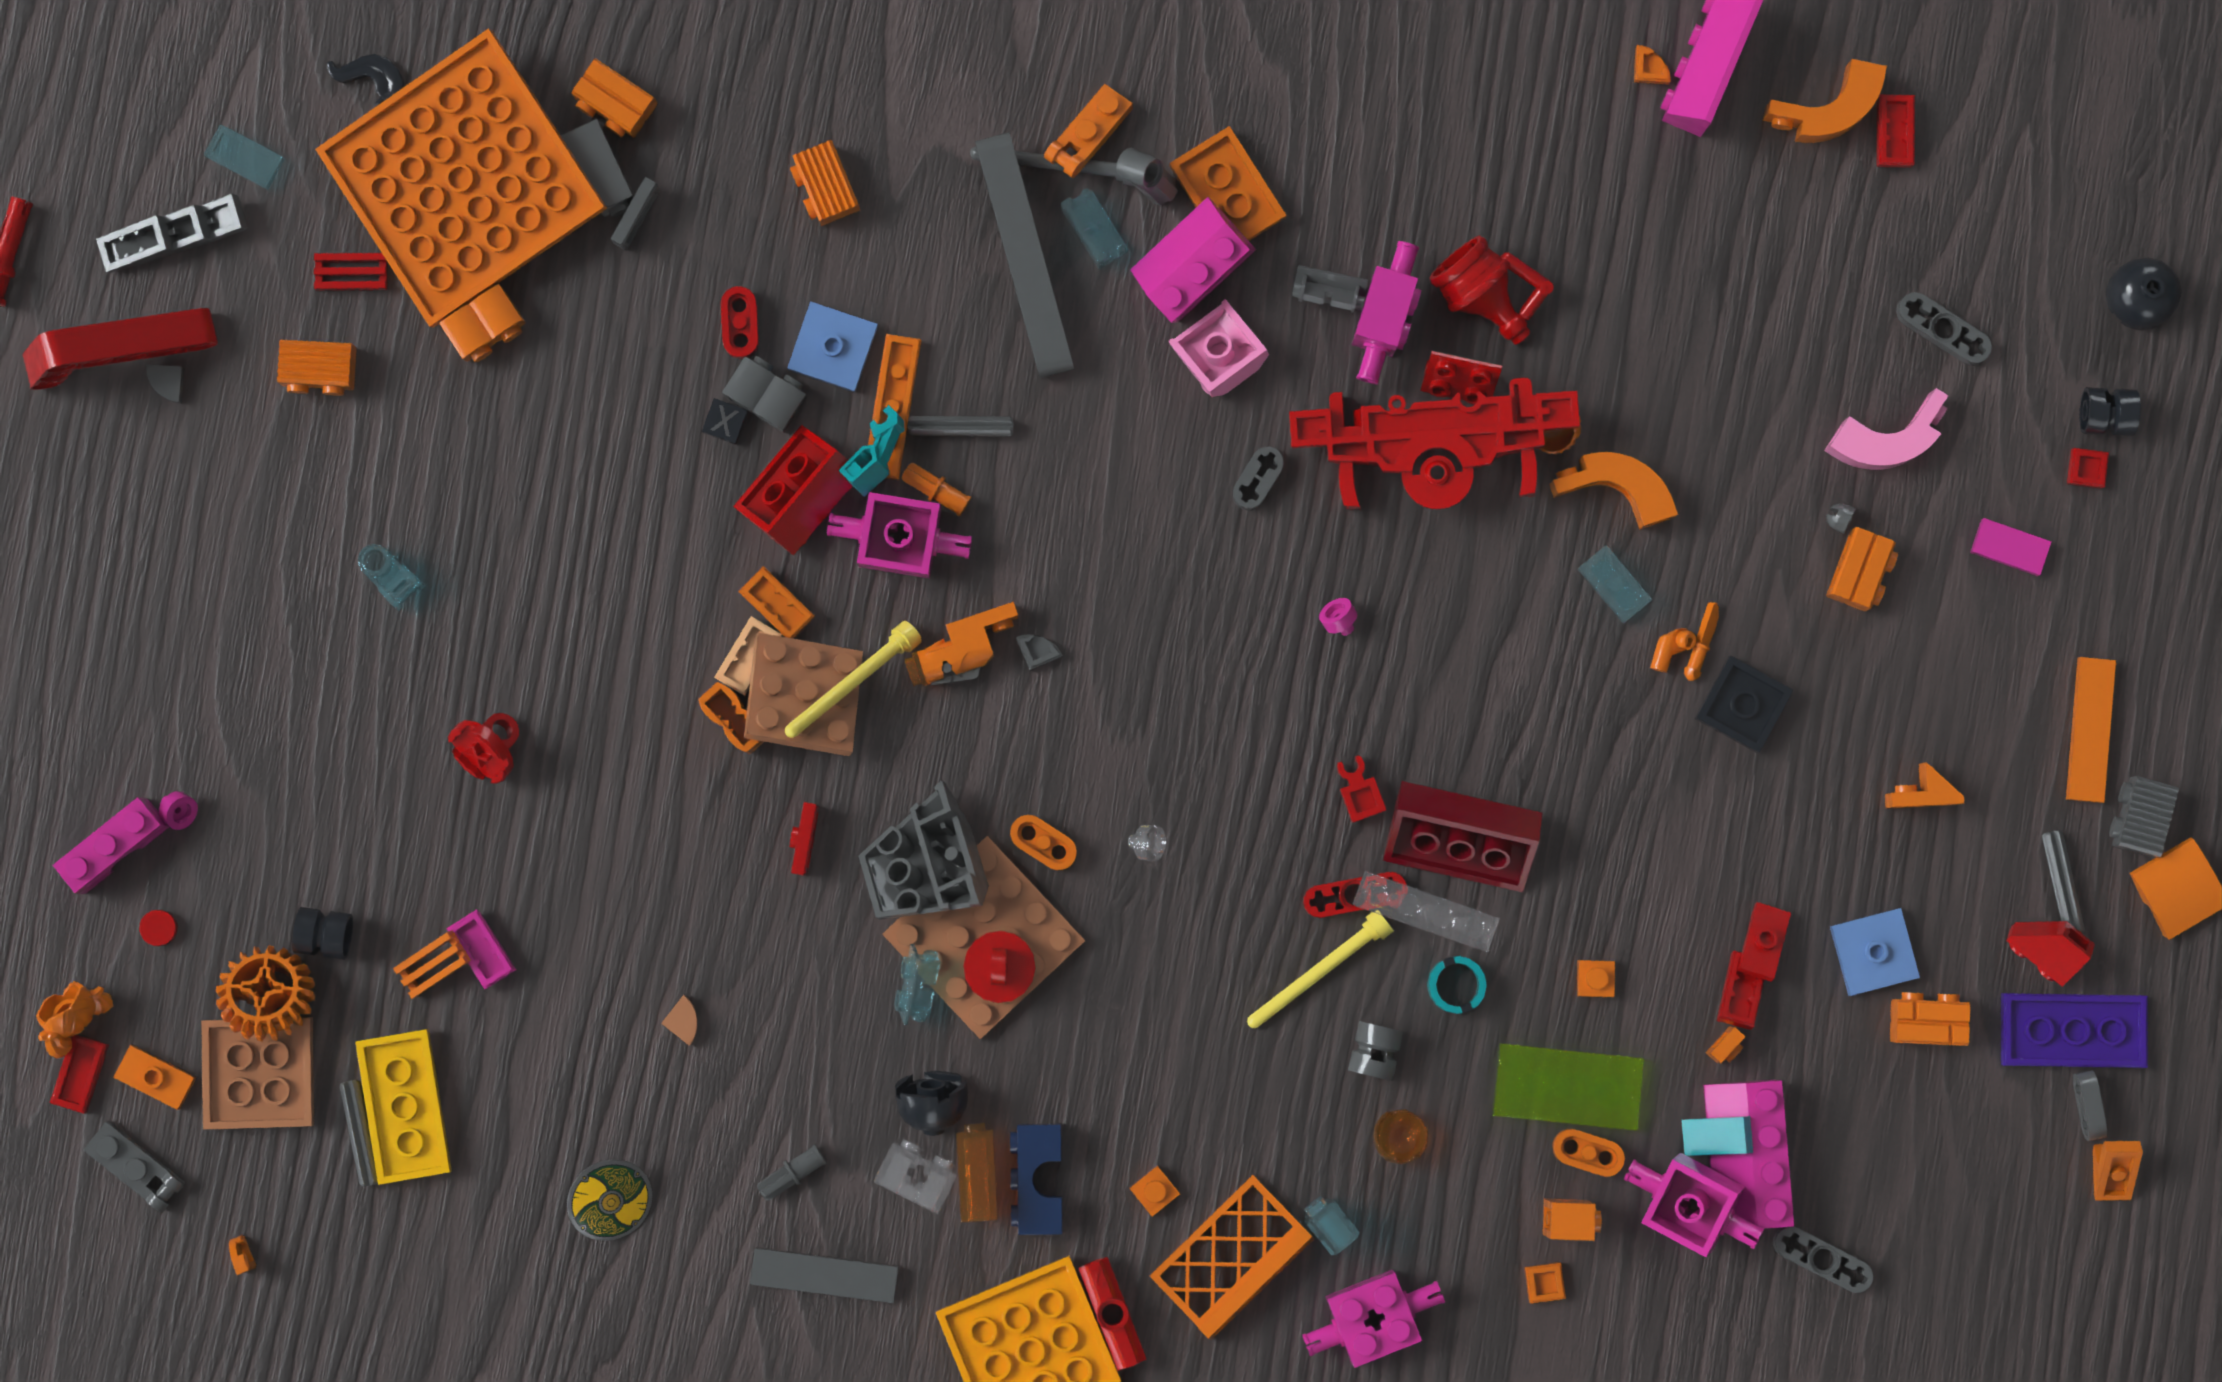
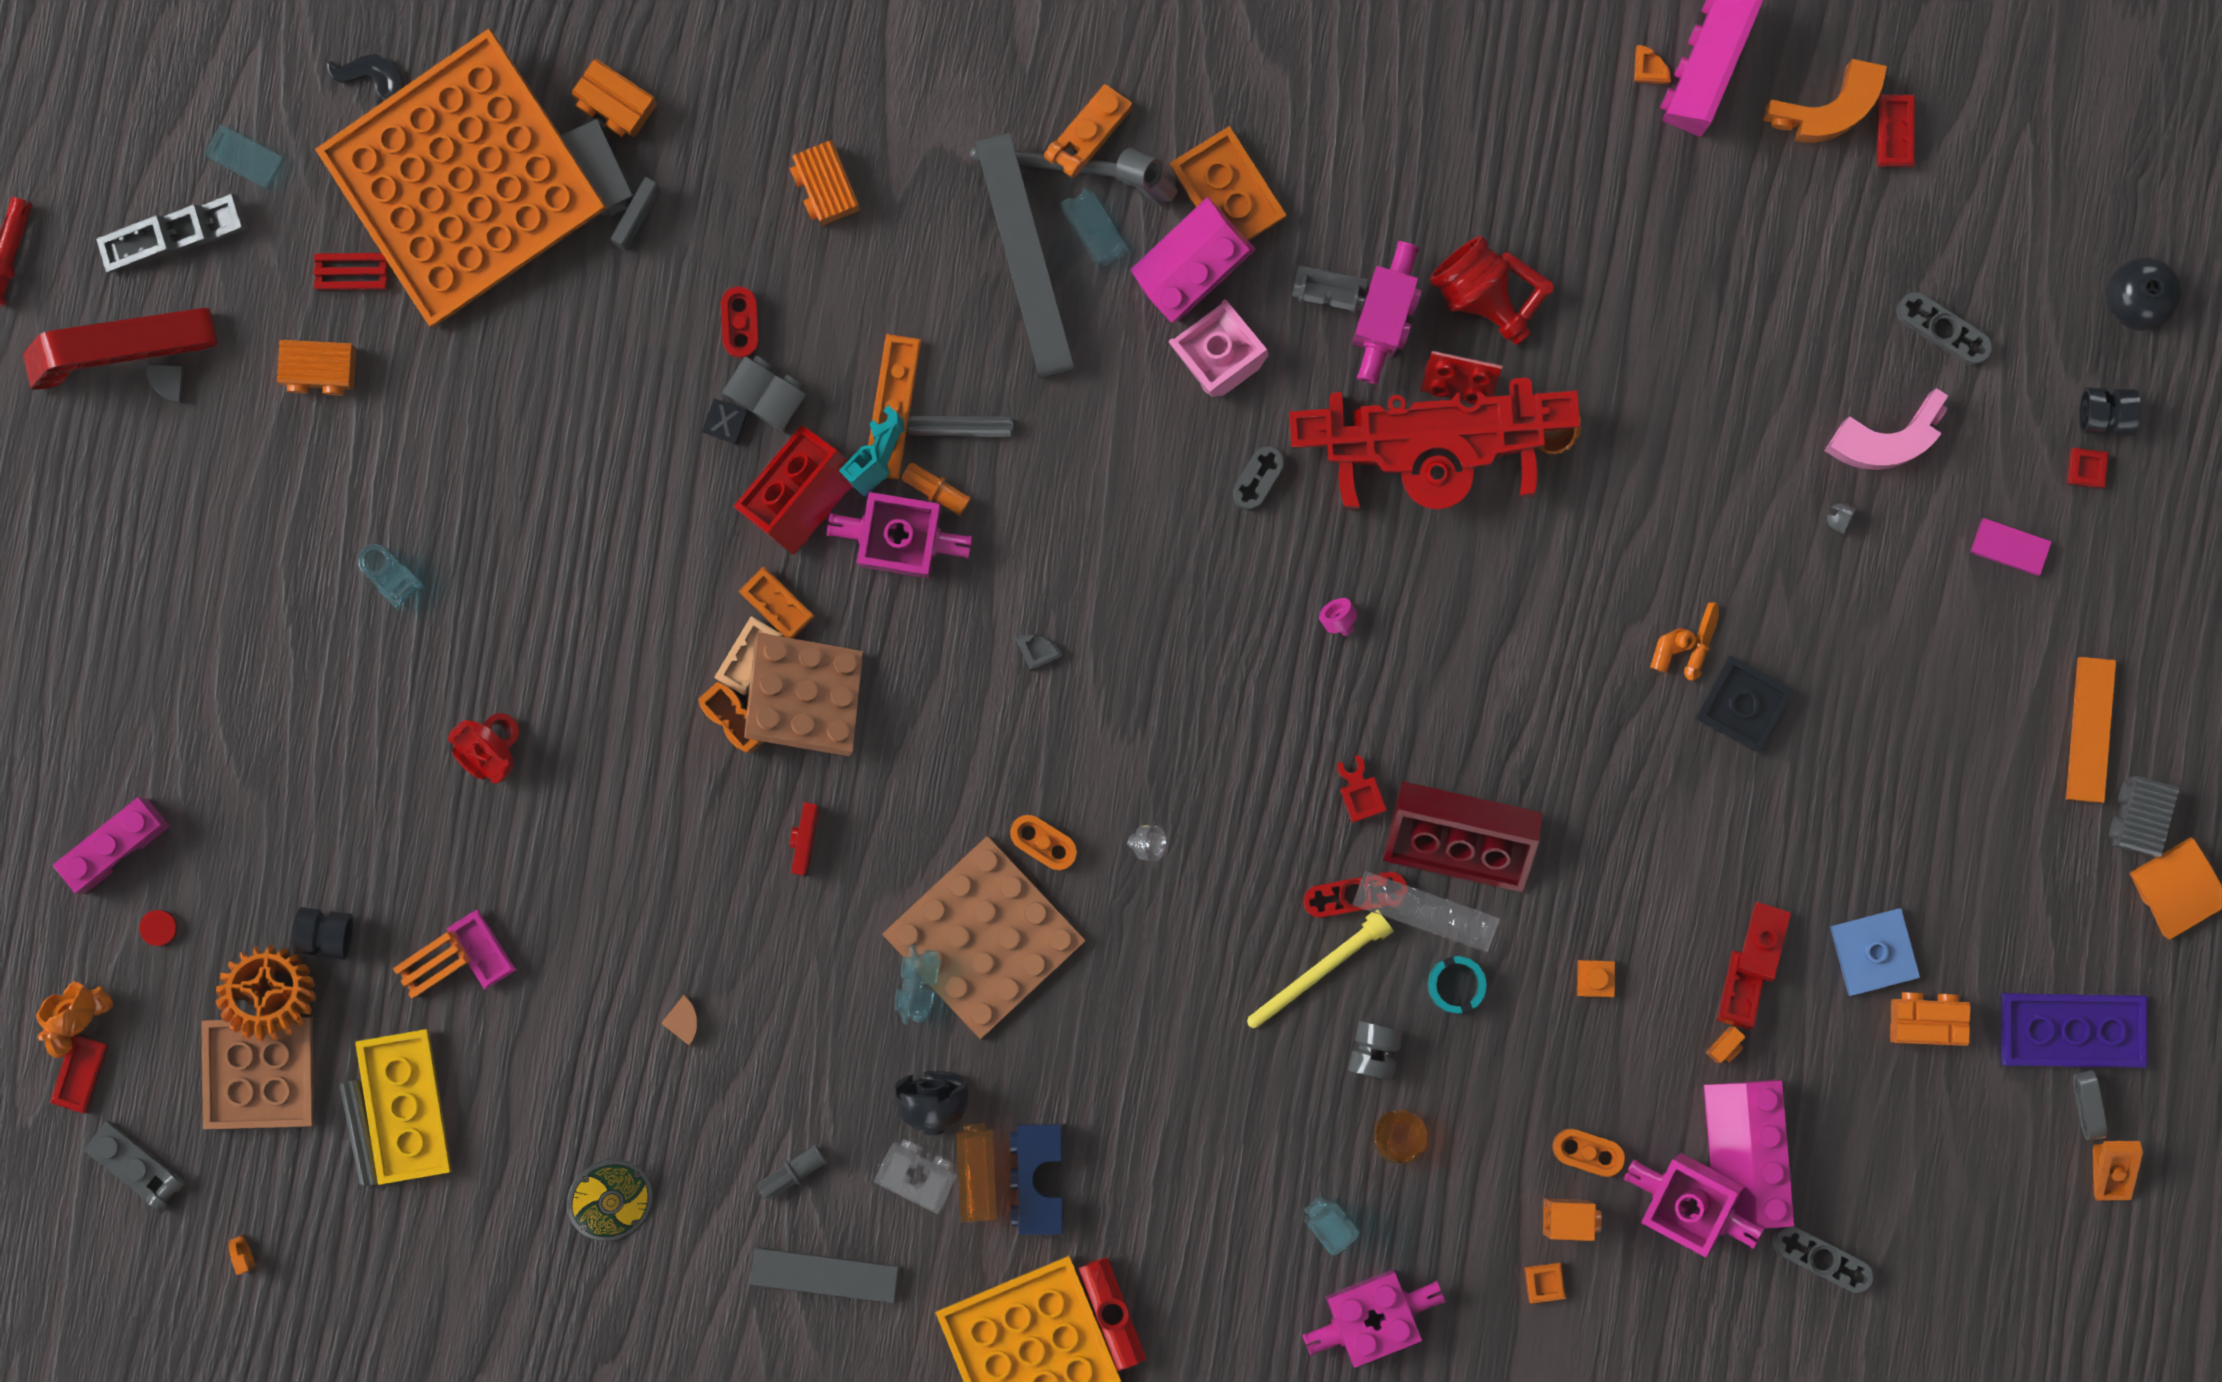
(155, 1077): orange plate -> none
(178, 810): dark pink tile -> none
(483, 323): orange brick -> none
(832, 347): medium blue plate -> none
(903, 639): light yellow piece -> none
(925, 862): dark grey wedge -> none
(964, 652): orange plate -> none
(999, 966): red tile -> none
(1154, 1190): orange plate -> none
(1254, 1279): orange fence -> none
(1568, 1086): clear neon green tile -> none
(1614, 584): clear light blue plate -> none
(1629, 476): orange arch -> none
(1717, 1136): tile -> none
(1862, 569): orange brick -> none
(1933, 791): orange slope -> none
(2052, 946): red slope -> none
(2063, 879): dark grey axle -> none

